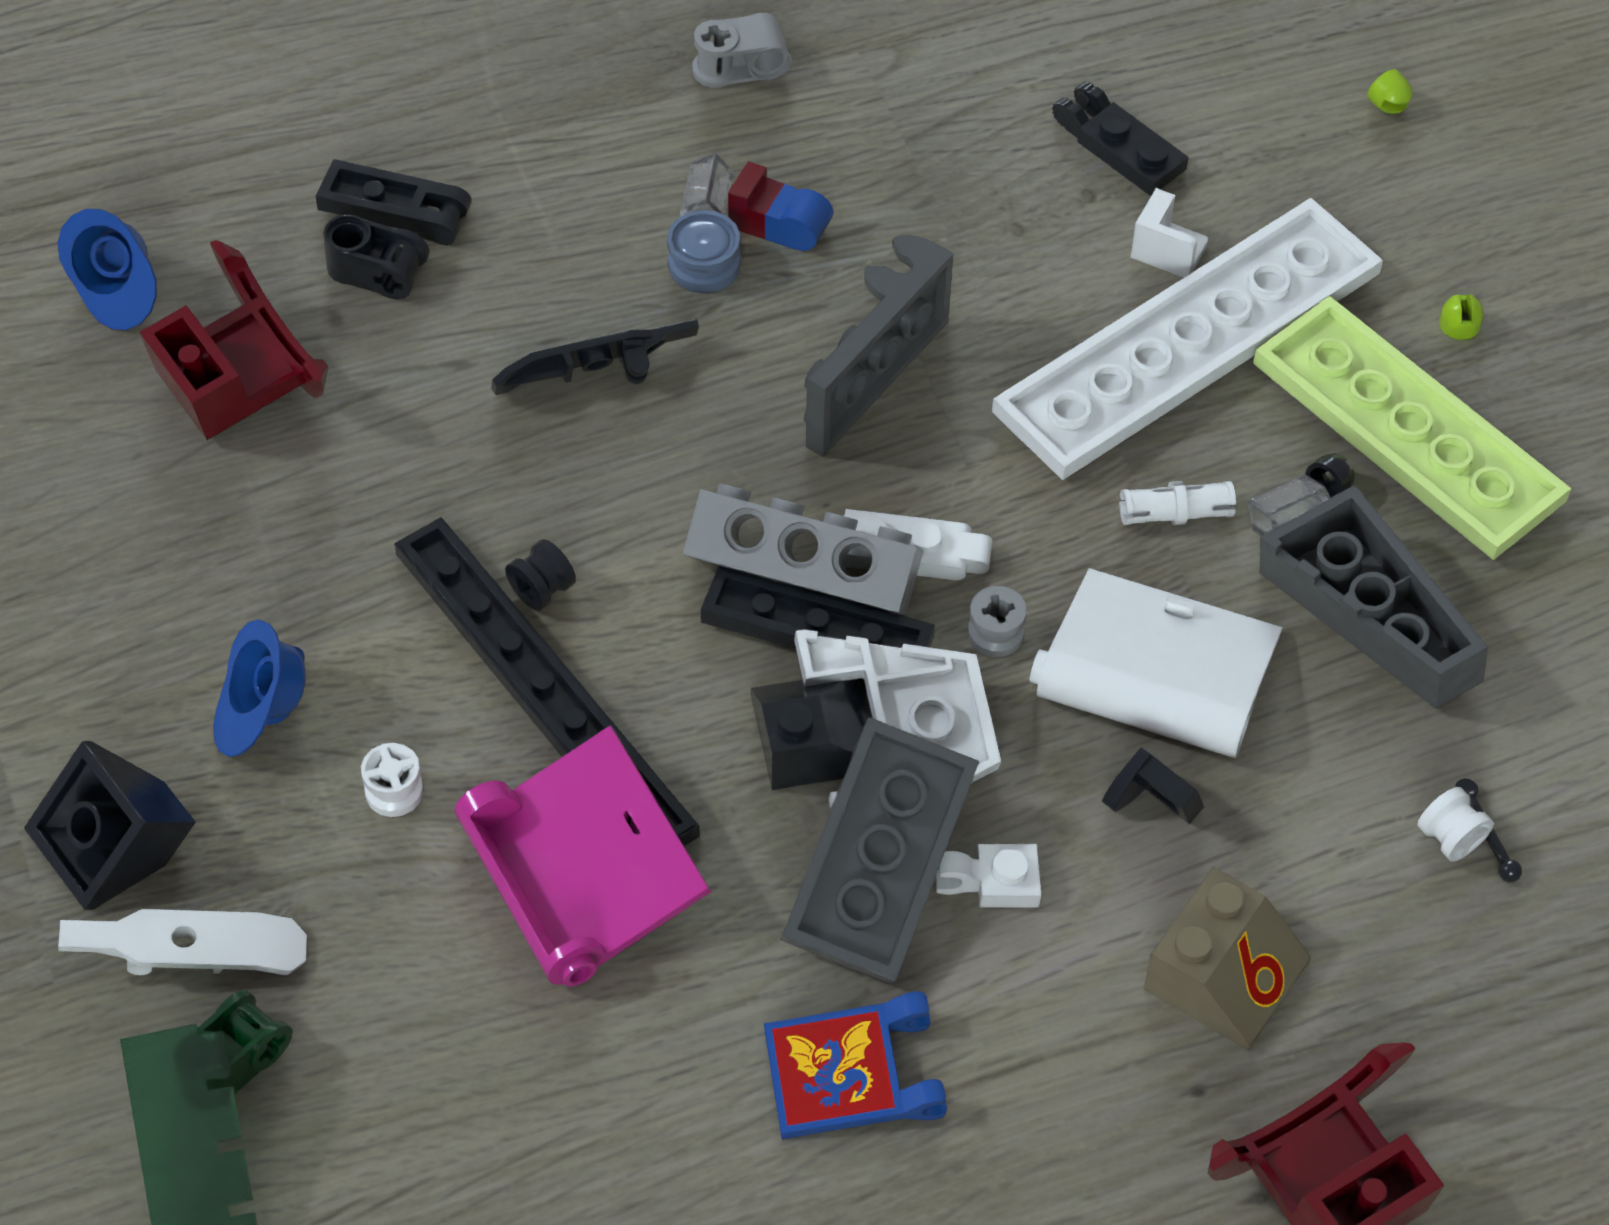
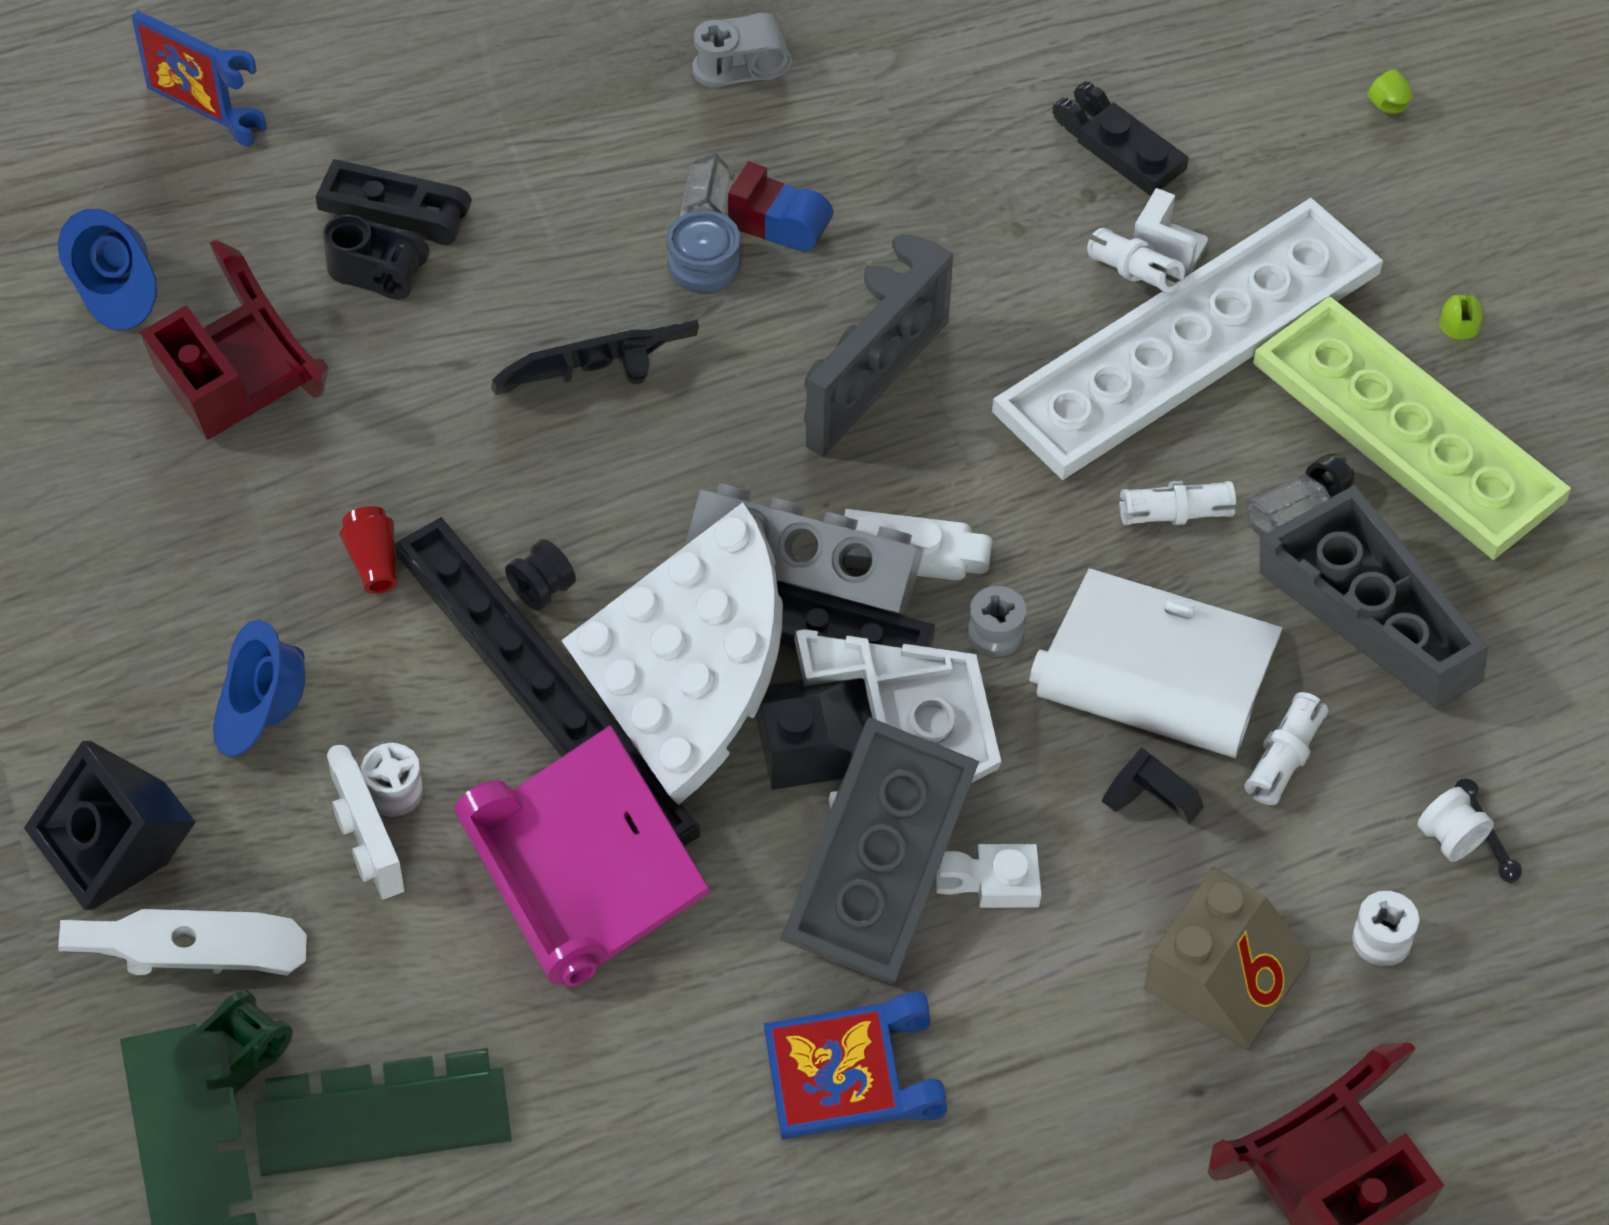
(196, 74): none -> flag
(358, 814): none -> white hinge
(371, 546): none -> red cone
(383, 1121): none -> clear green windscreen
(689, 650): none -> white plate
(1136, 260): none -> white pin
(1286, 748): none -> white pin
(1378, 942): none -> white wheel

